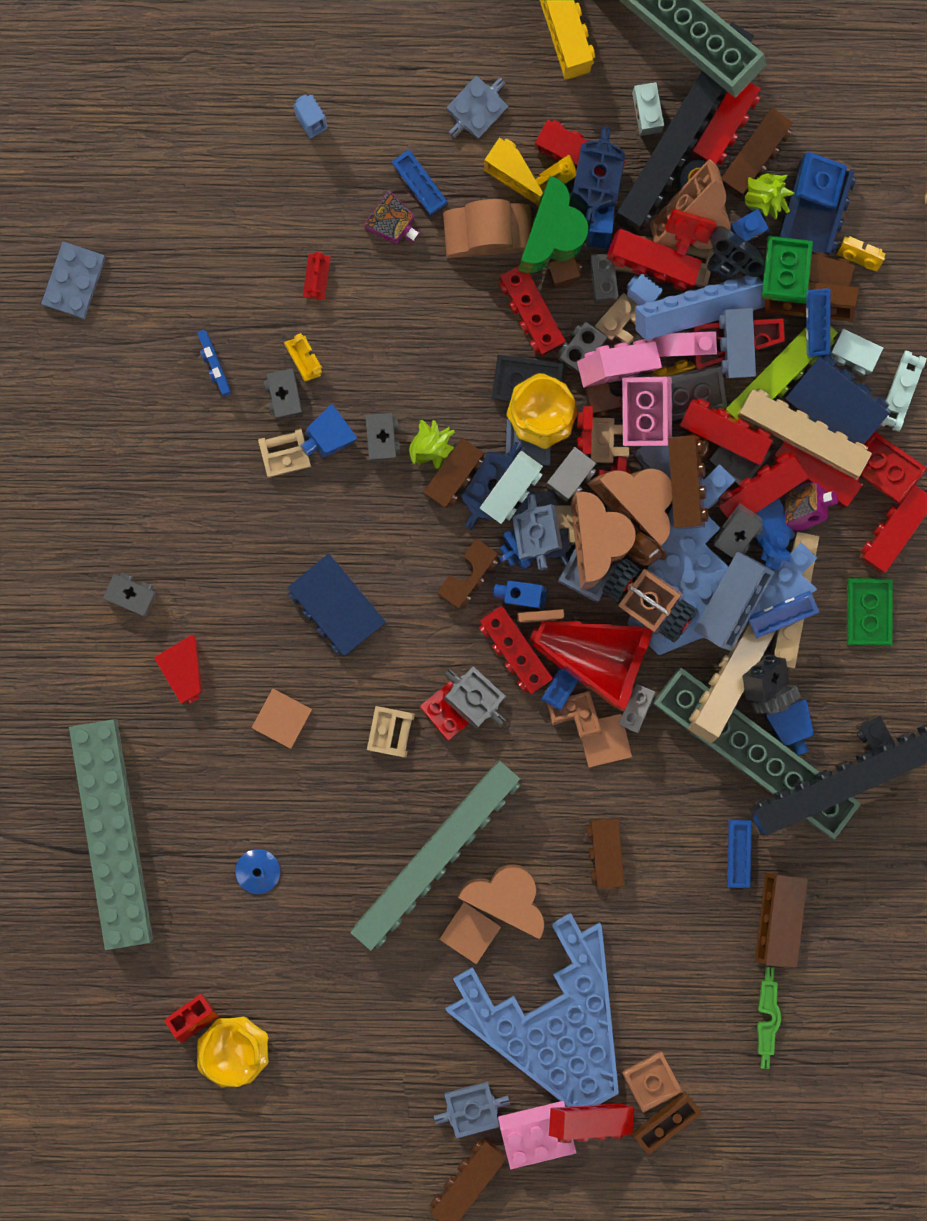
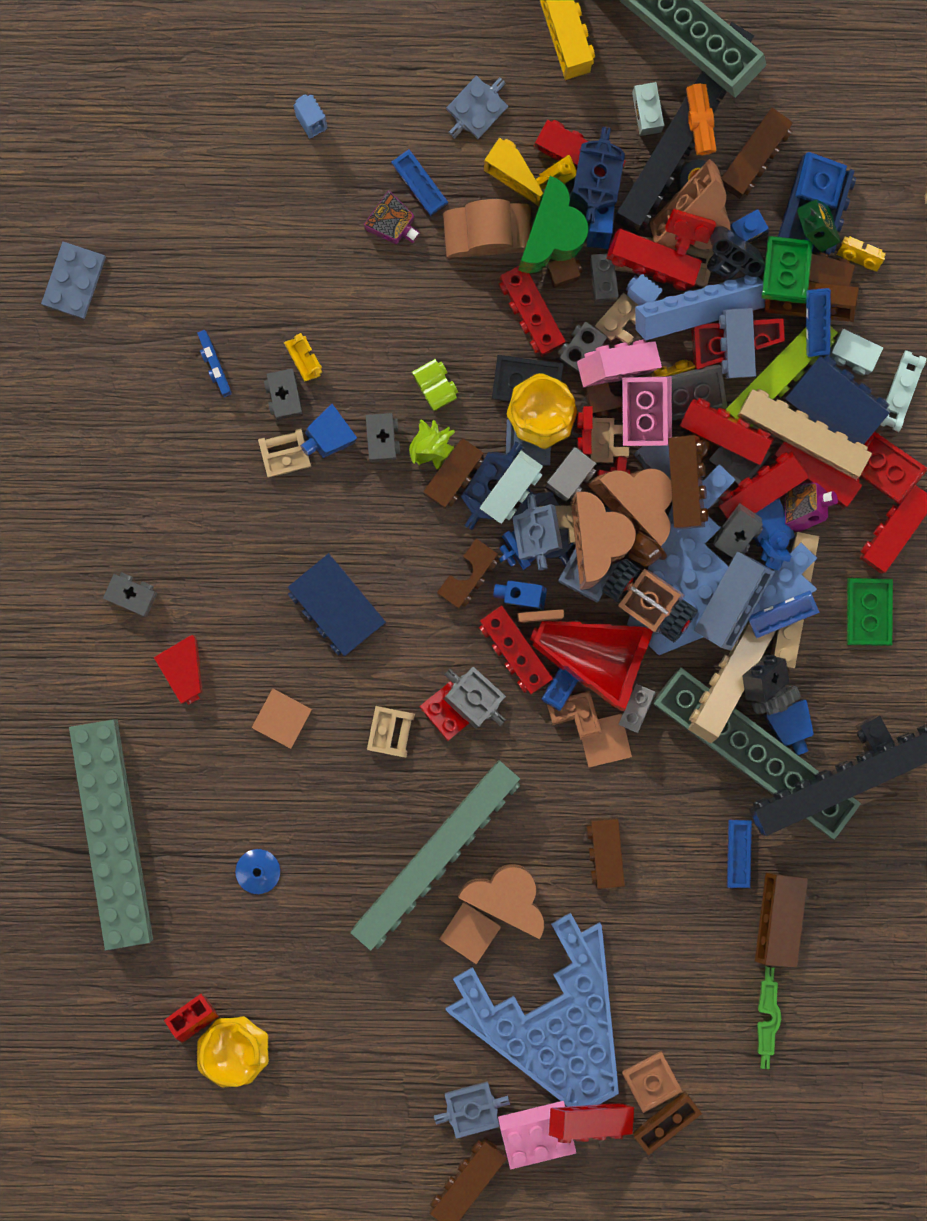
(316, 276): red hinge -> none
(434, 384): none -> lime brick
(686, 344): bright pink arch -> none
(701, 119): none -> orange piece
(724, 124): red brick -> none
(767, 194): lime hair -> none
(817, 218): none -> dark green torso

